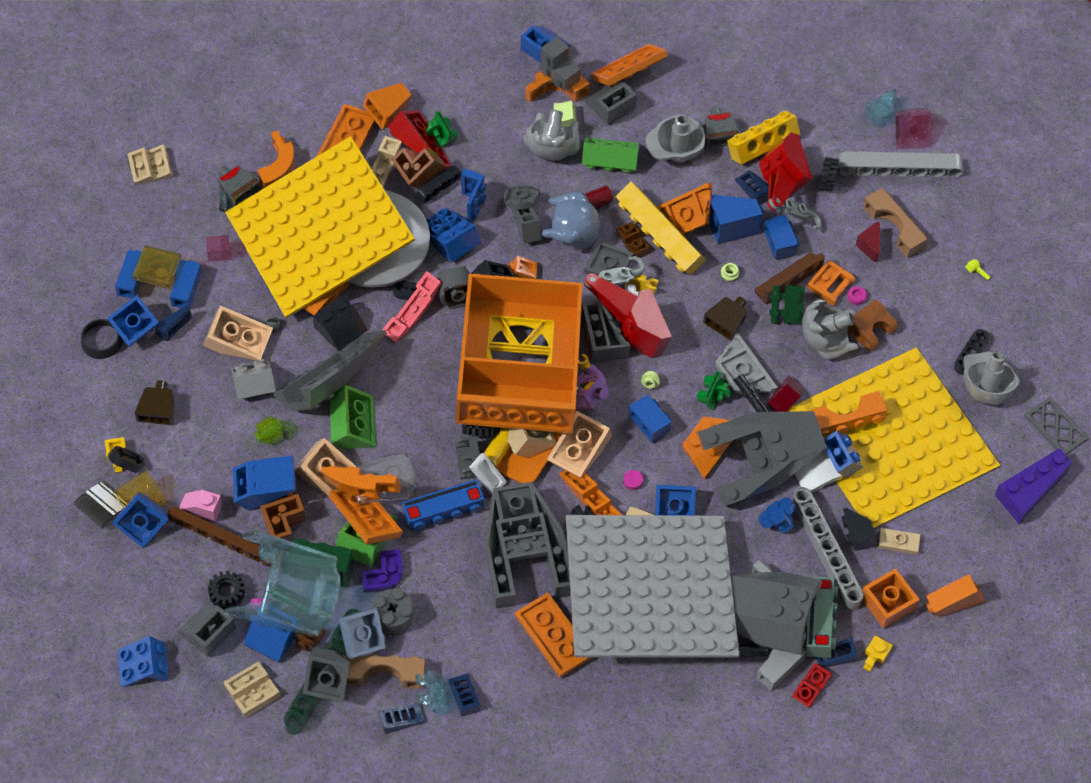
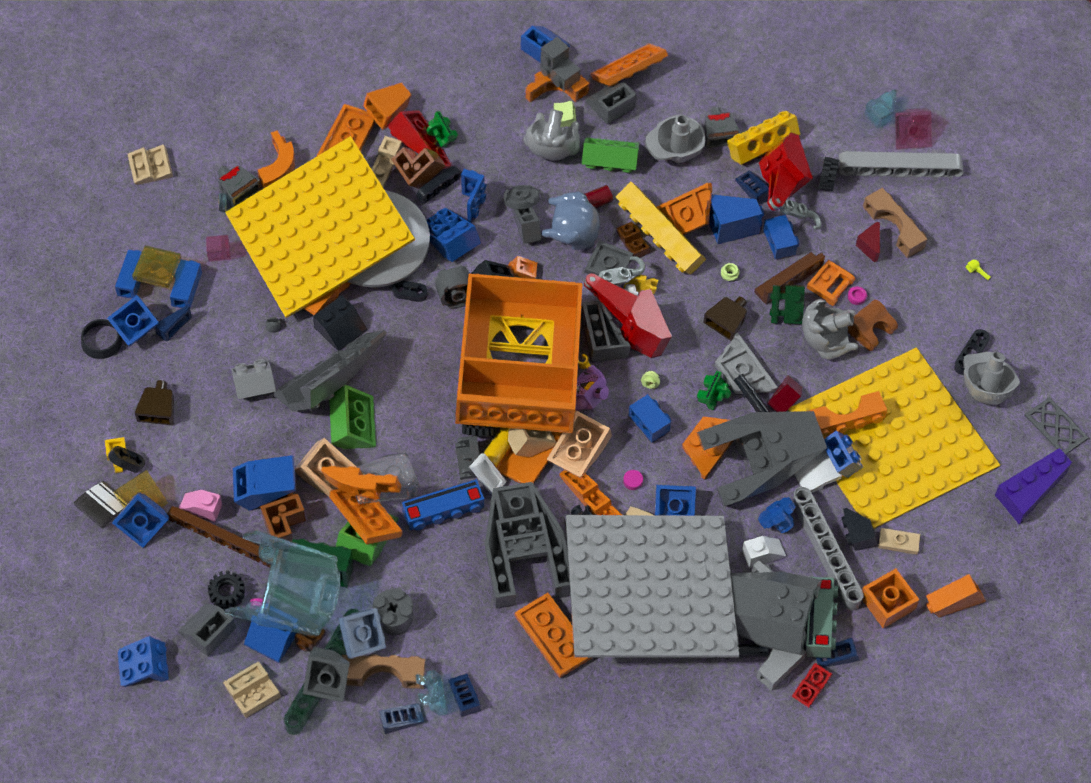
(237, 335): light nougat slope -> none
(269, 430): clear neon green head -> none
(388, 576): dark purple plate -> none
(414, 307): coral slope -> none
(762, 549): none -> white slope
(876, 651): yellow plate -> none

